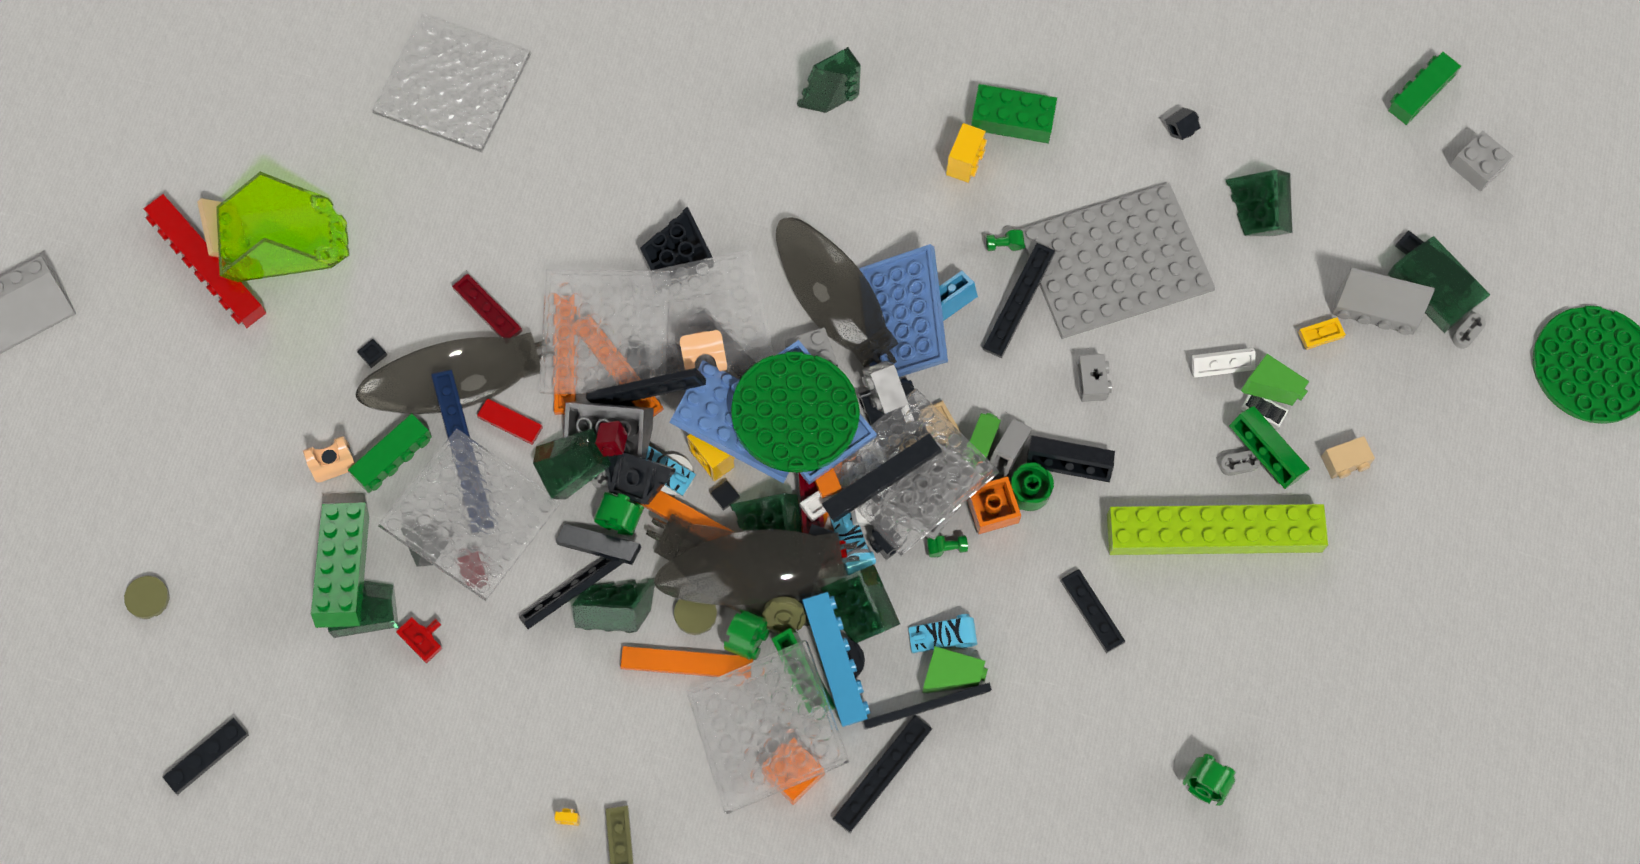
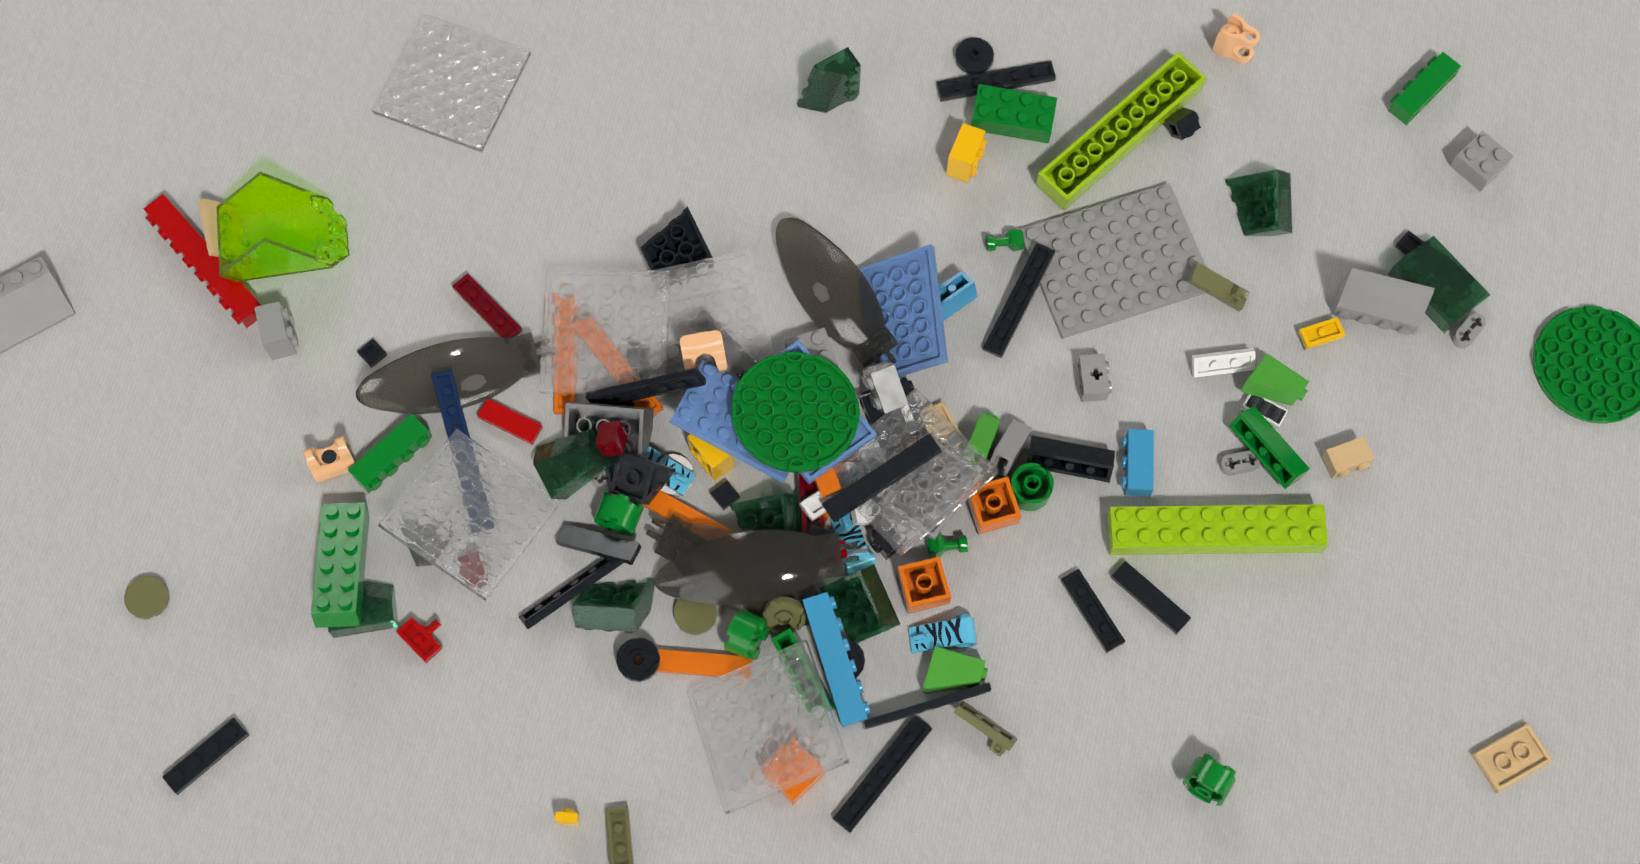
(276, 330): none -> light grey brick
(638, 648): none -> black plate
(923, 585): none -> orange brick
(974, 64): none -> black plate
(1001, 739): none -> olive hinge
(1005, 78): none -> black tile
(1120, 131): none -> lime brick
(1138, 462): none -> dark azure brick
(1150, 597): none -> black tile
(1218, 286): none -> olive hinge
(1232, 39): none -> light nougat piece
(1512, 758): none -> tan tile

